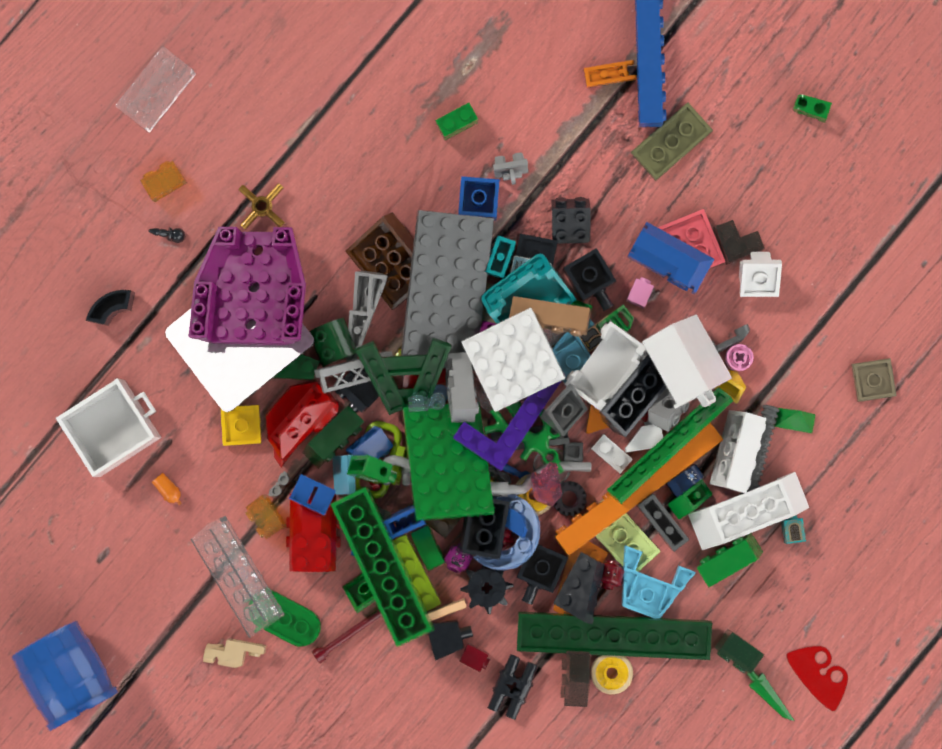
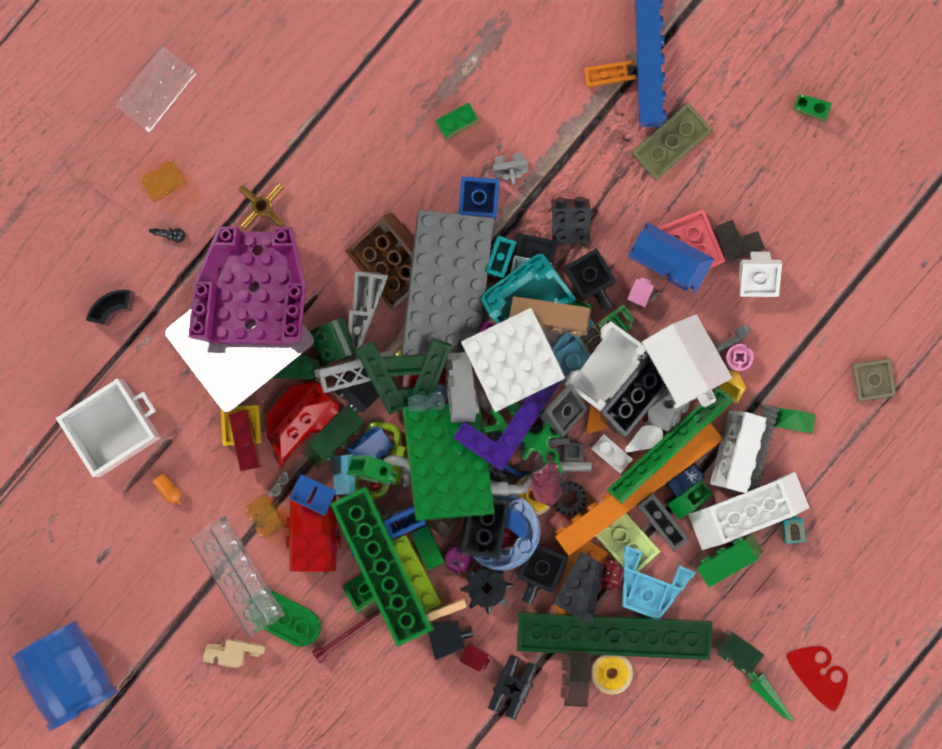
(245, 440): none -> dark red brick

